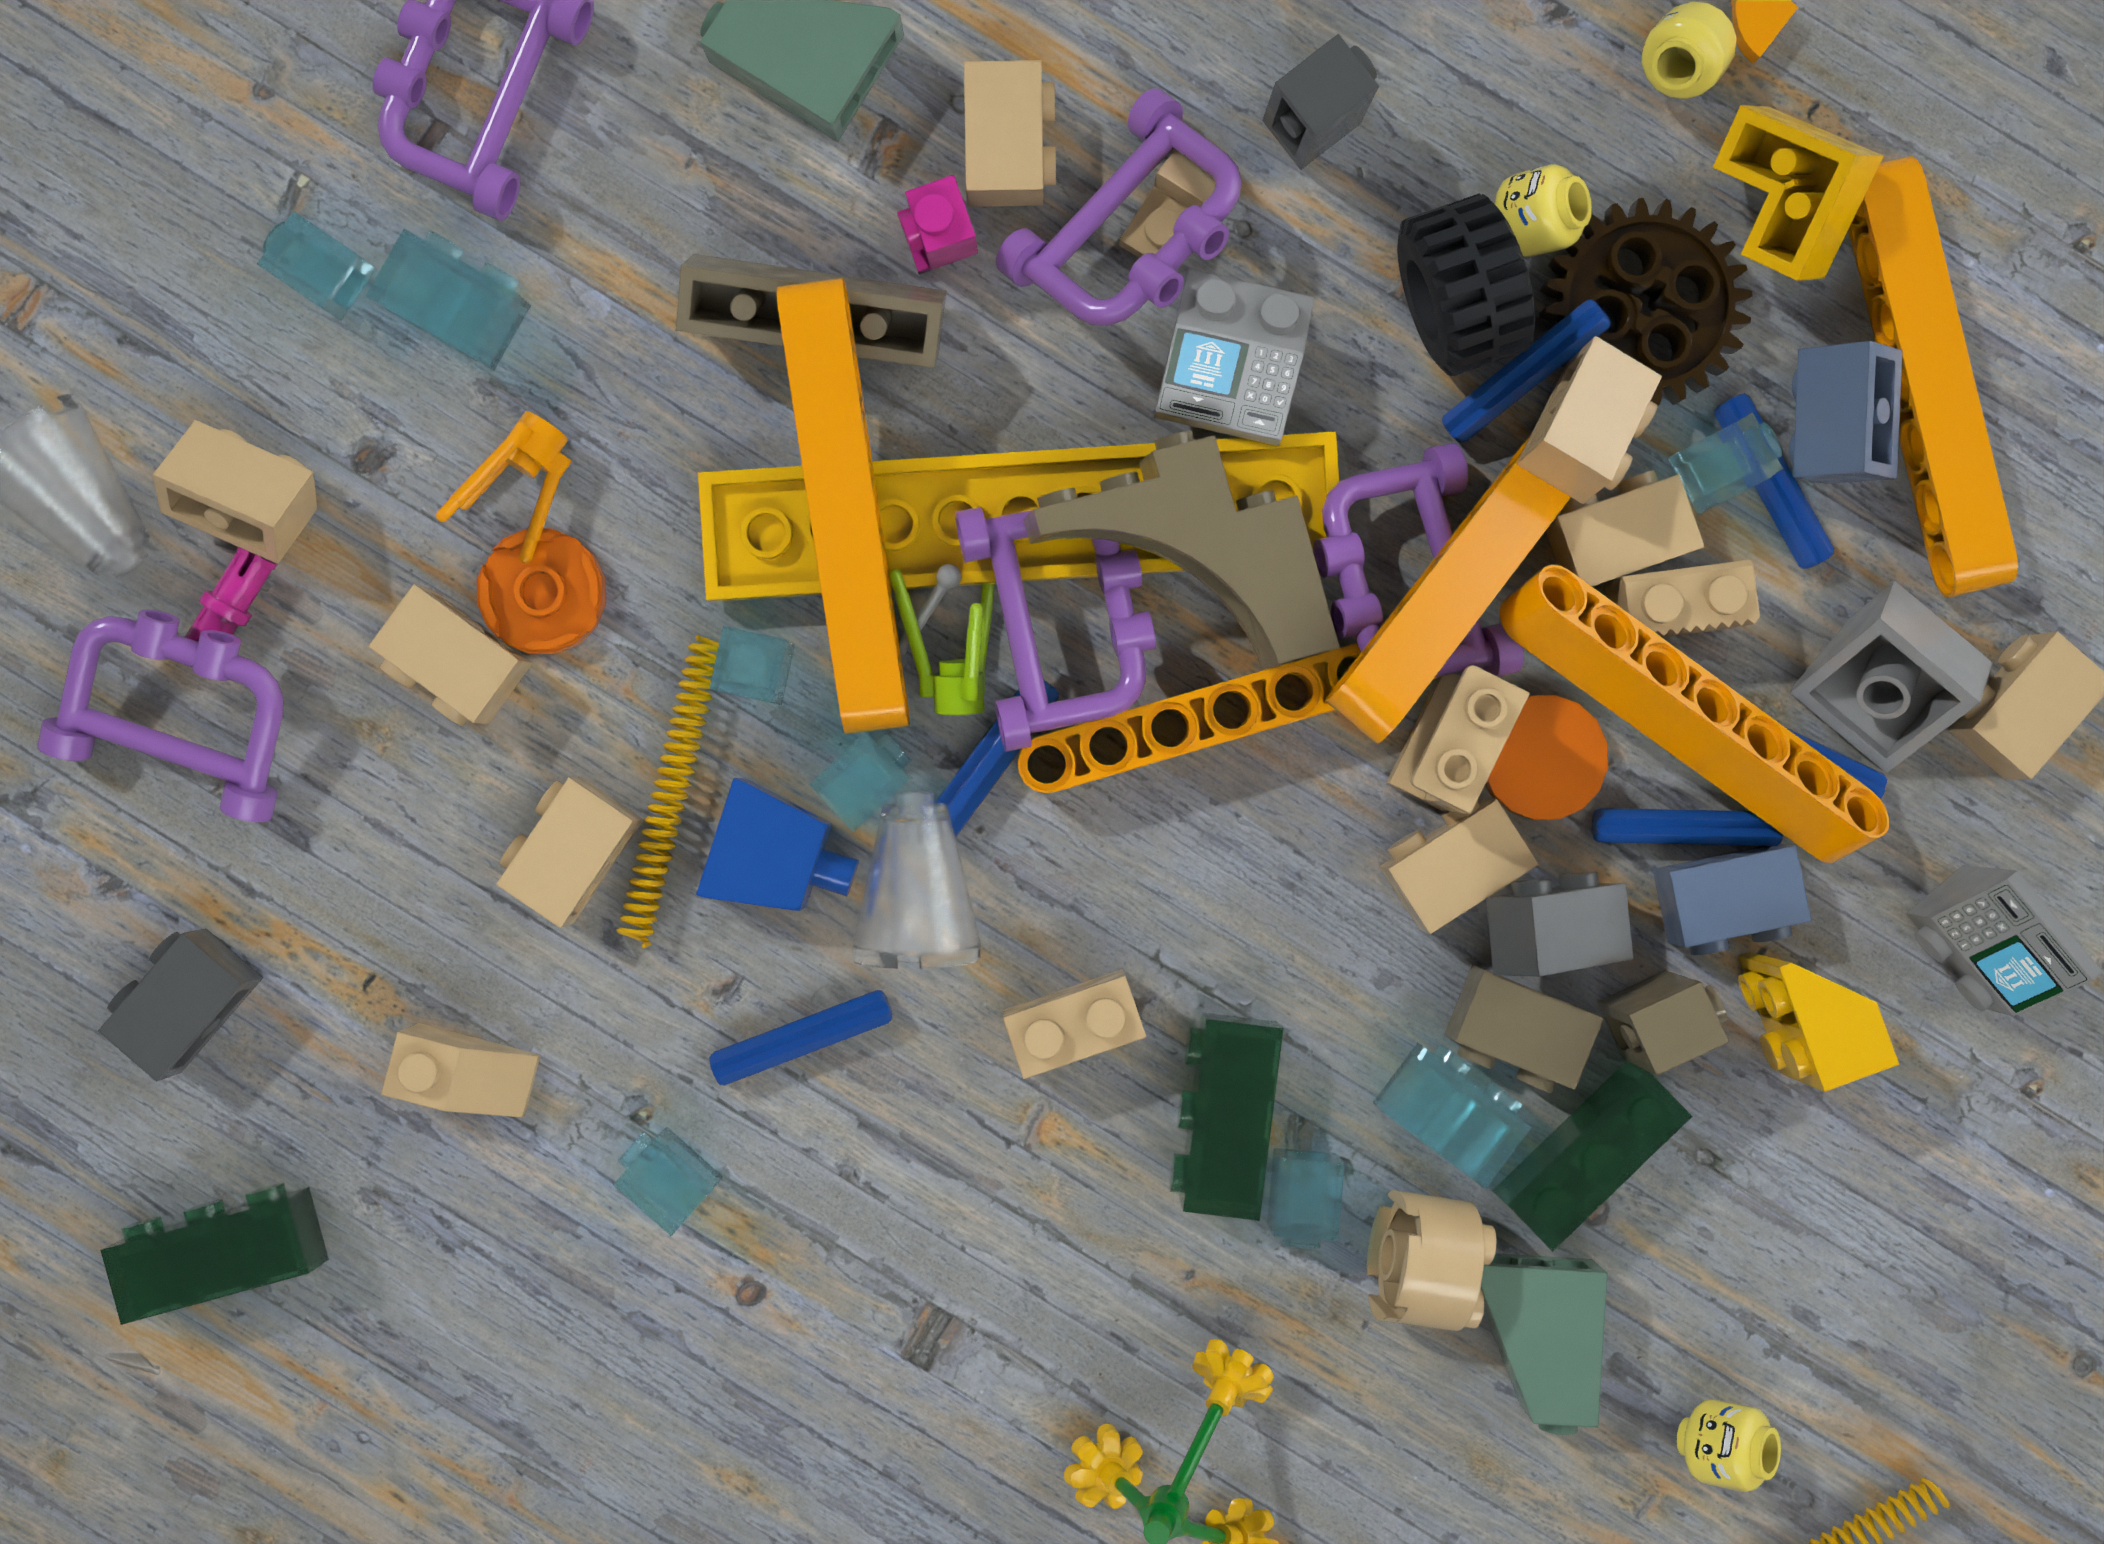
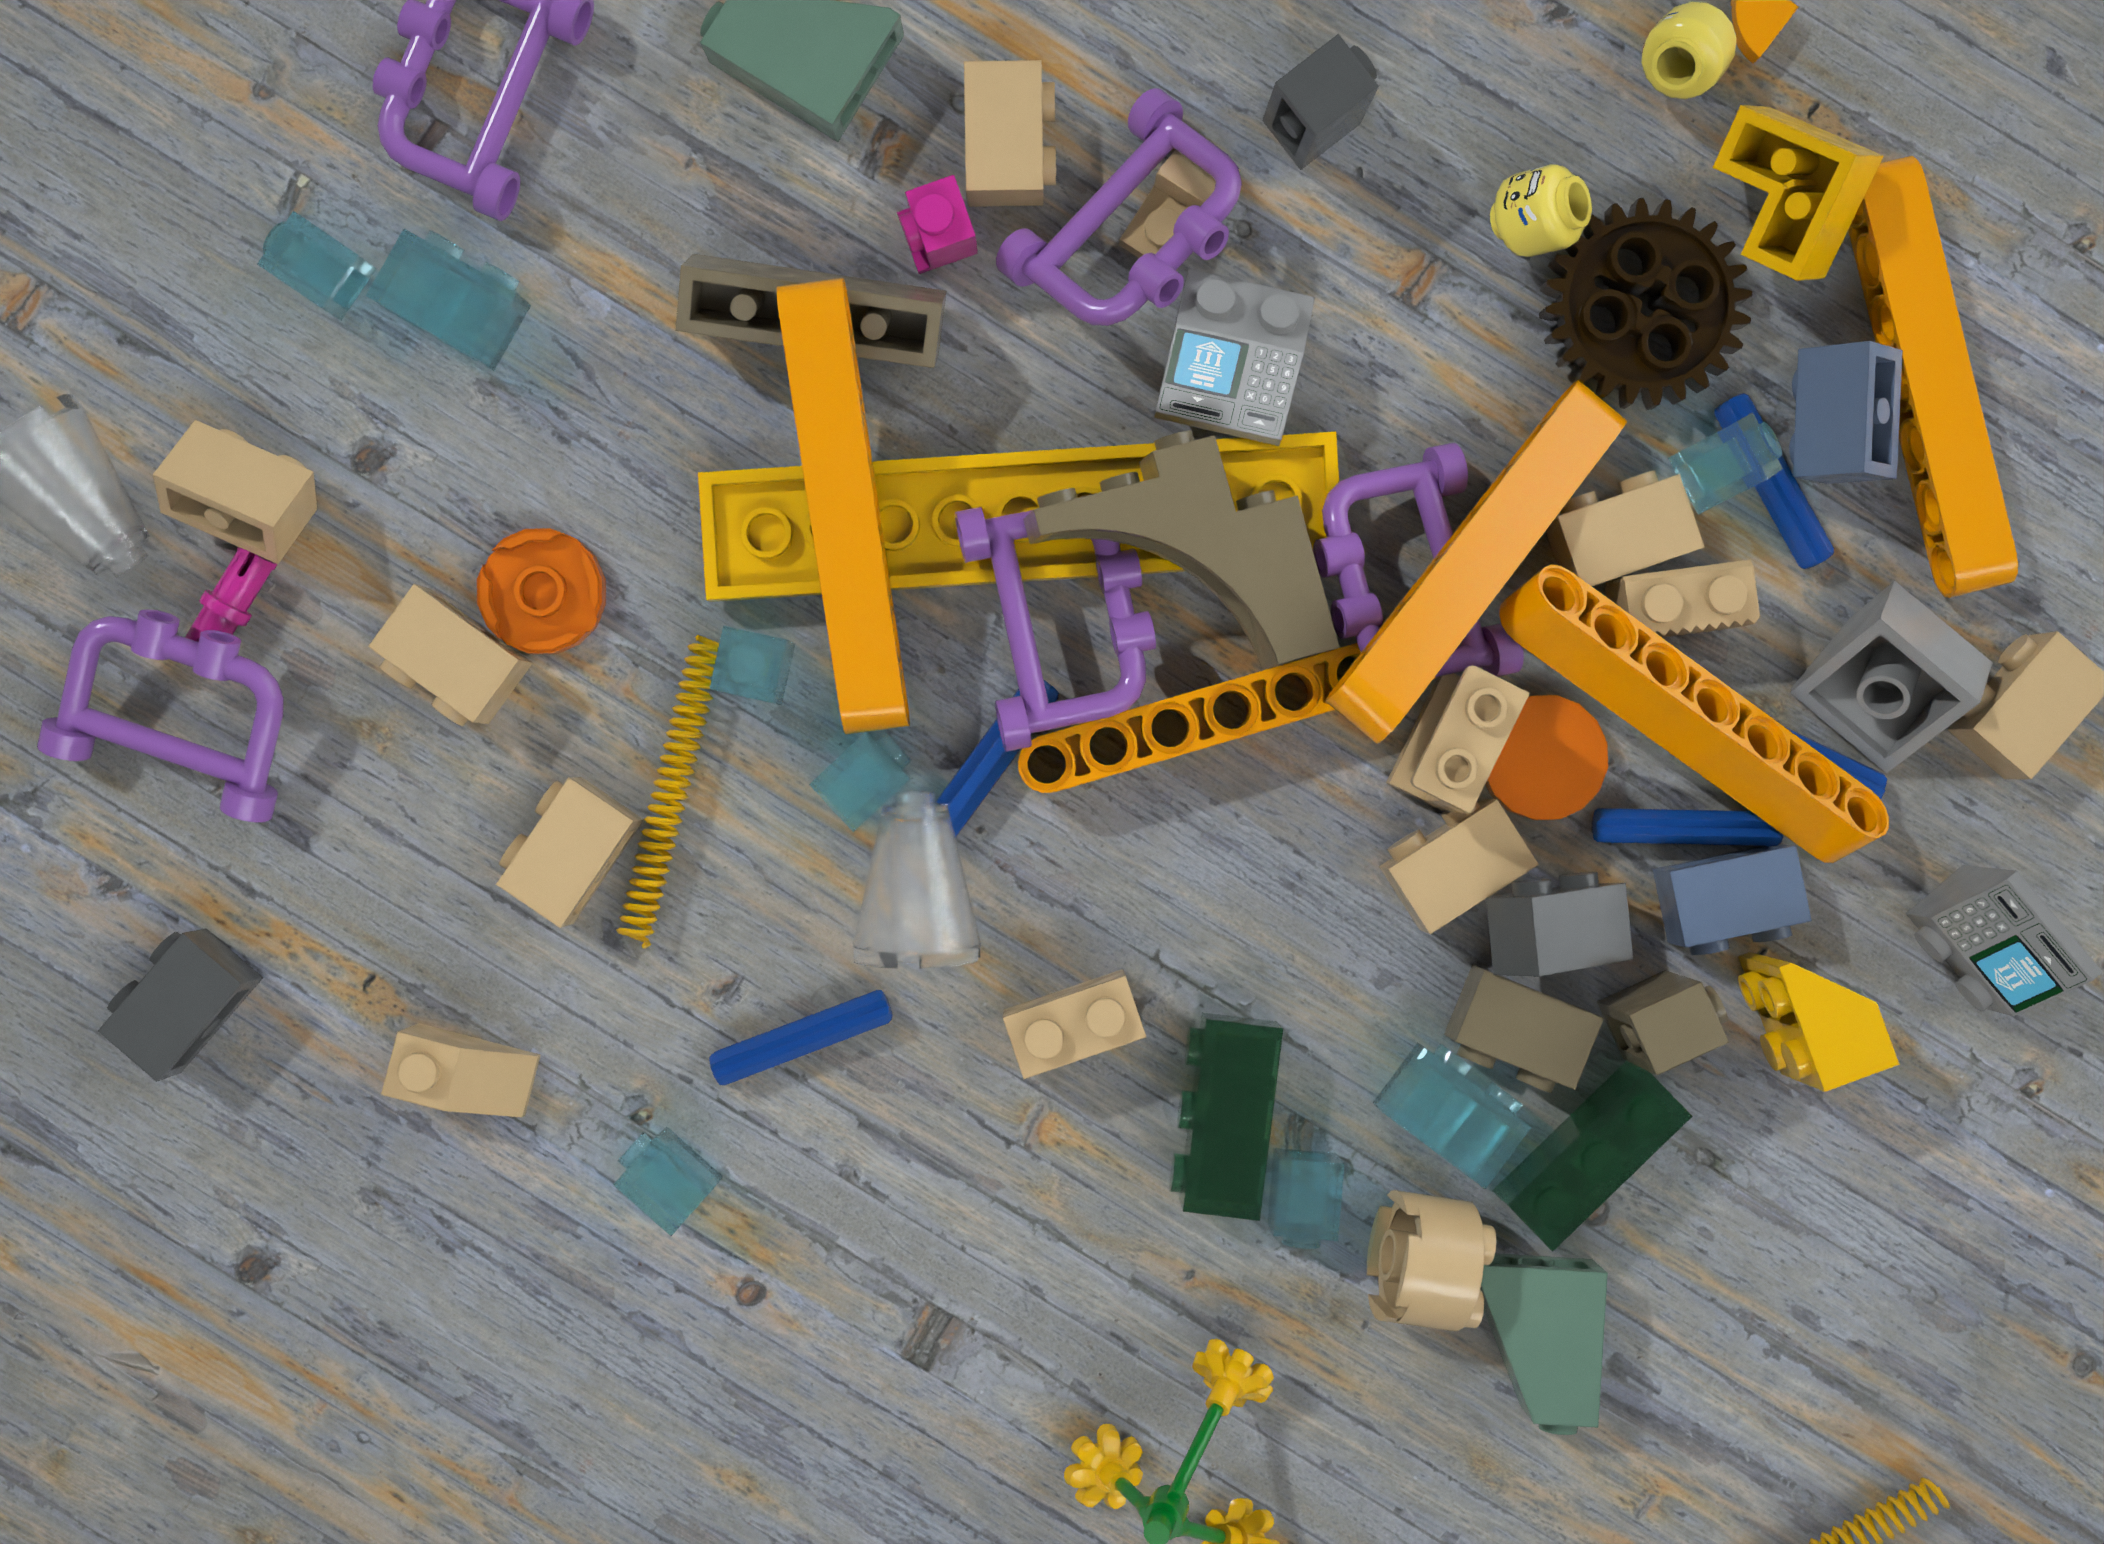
(214, 1252): clear green brick -> none
(528, 448): light orange plant -> none
(771, 852): blue torso -> none
(947, 578): light grey hinge -> none
(960, 682): lime plant -> none
(1466, 284): black tyre -> none
(1526, 371): blue axle -> none
(1591, 421): tan brick -> none
(1729, 1445): light yellow head -> none

